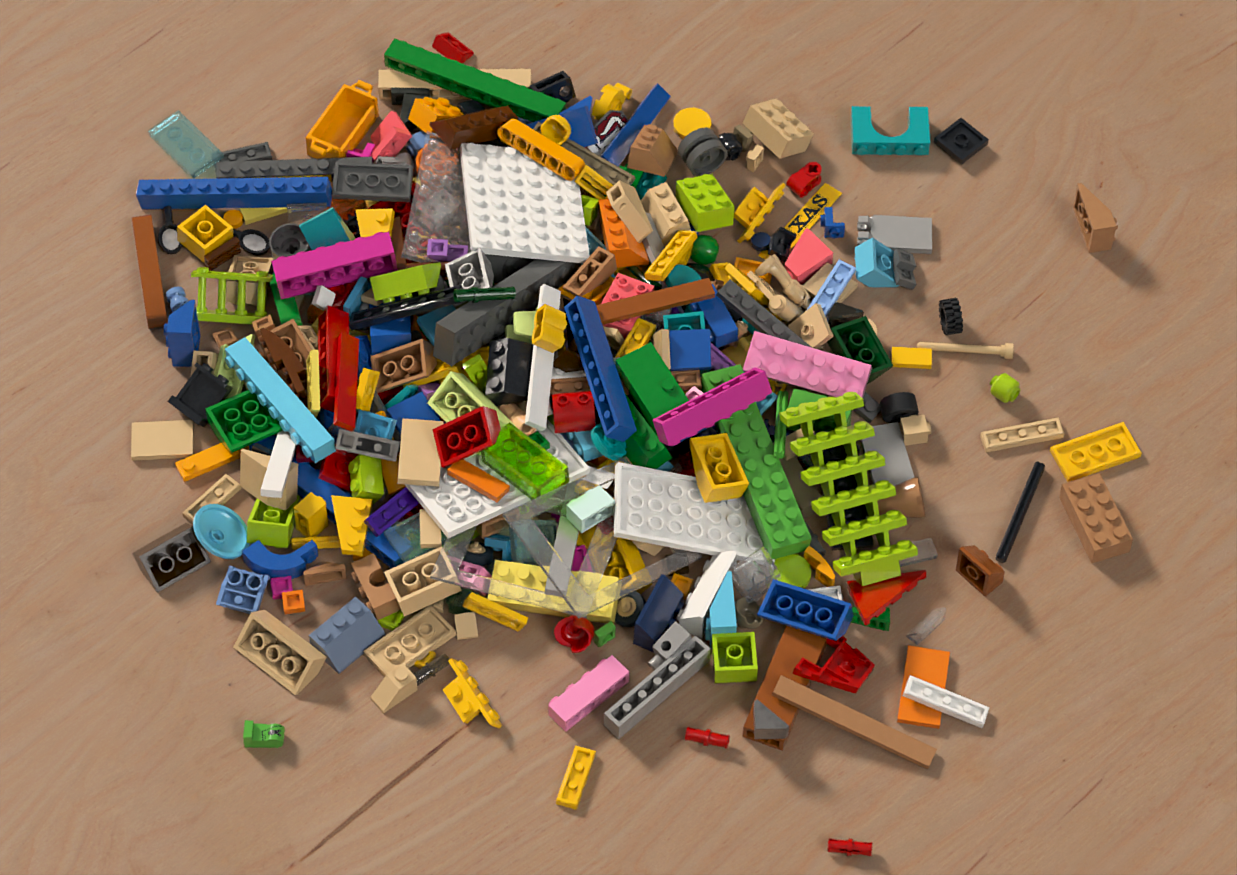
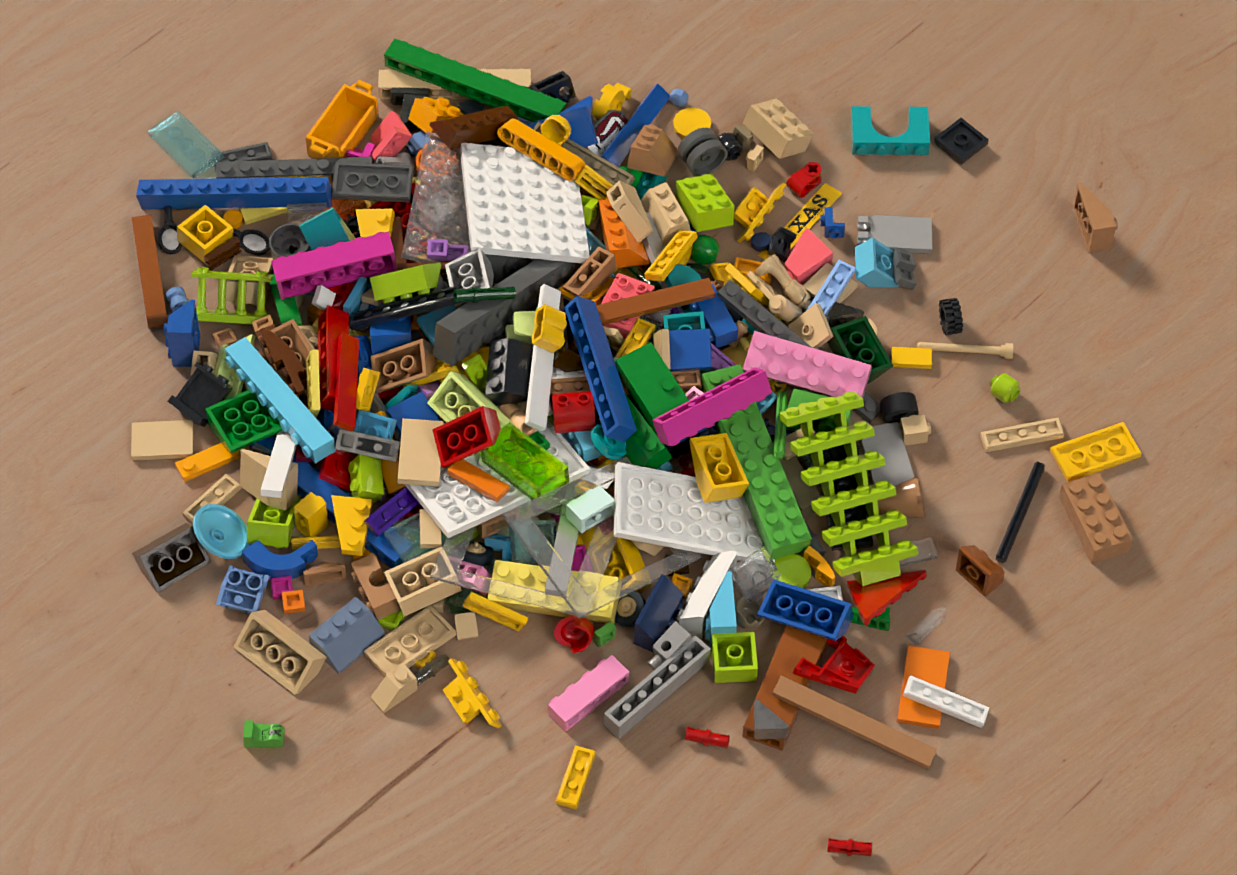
(451, 47): red slope -> none
(679, 97): none -> medium blue tile

